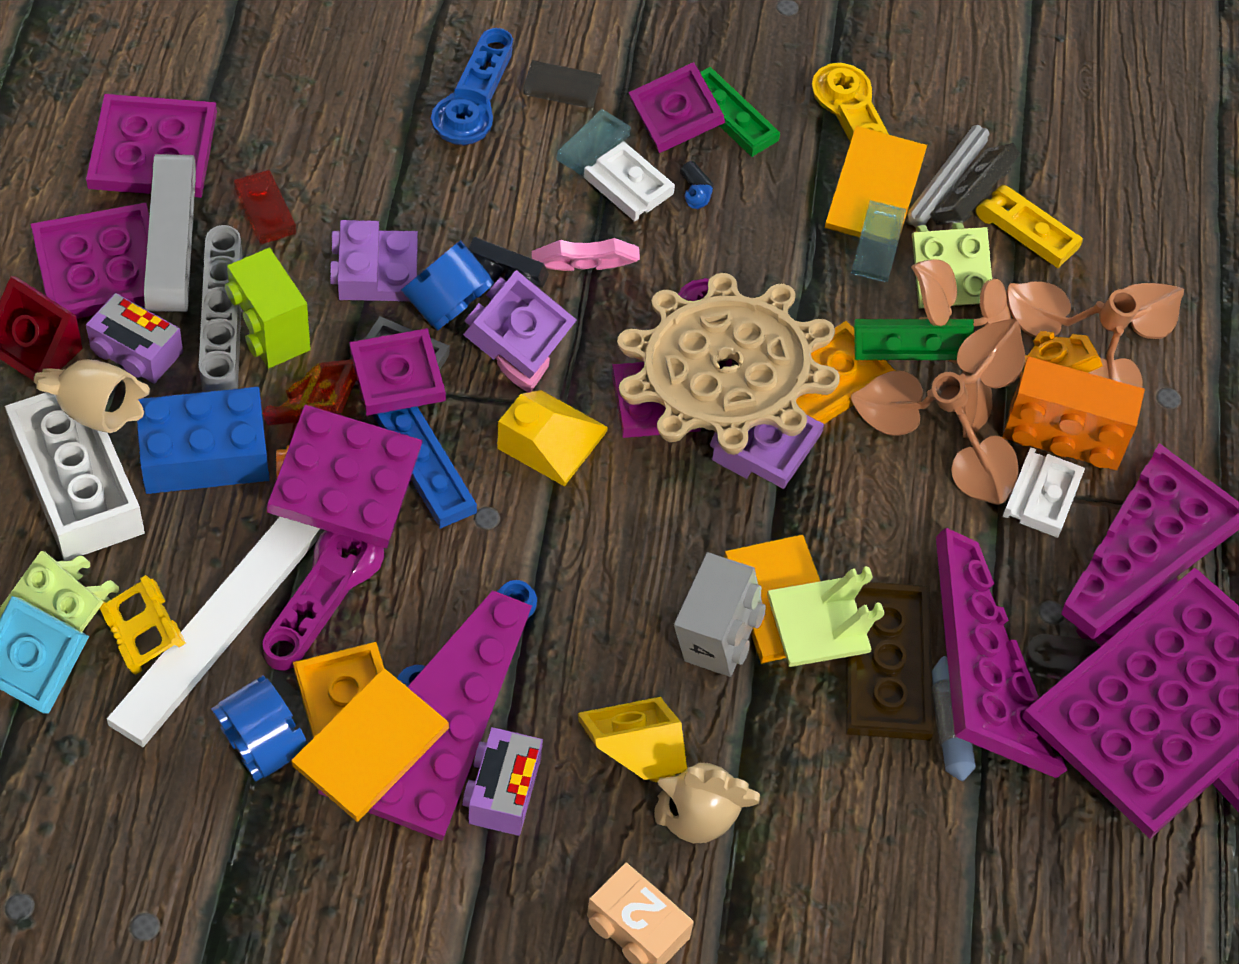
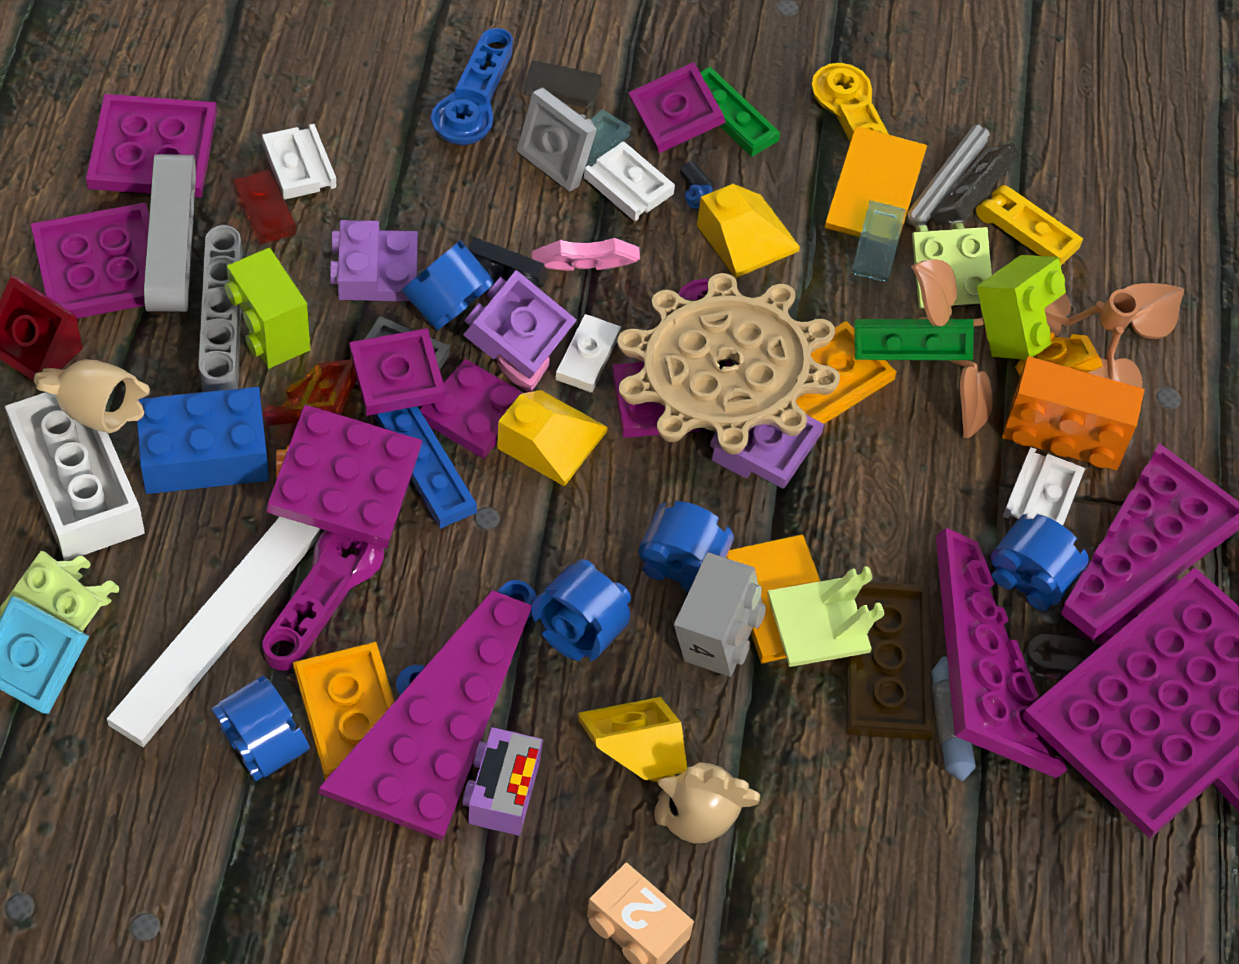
(134, 338): brick -> none
(153, 615): yellow piece -> none
(298, 161): none -> white plate
(370, 744): light orange tile -> none
(471, 408): none -> magenta plate
(556, 139): none -> light grey tile
(582, 611): none -> blue brick
(588, 353): none -> white plate
(679, 542): none -> blue brick
(743, 229): none -> yellow slope
(989, 354): nougat plant -> none
(1015, 305): none -> lime brick
(1038, 560): none -> blue brick

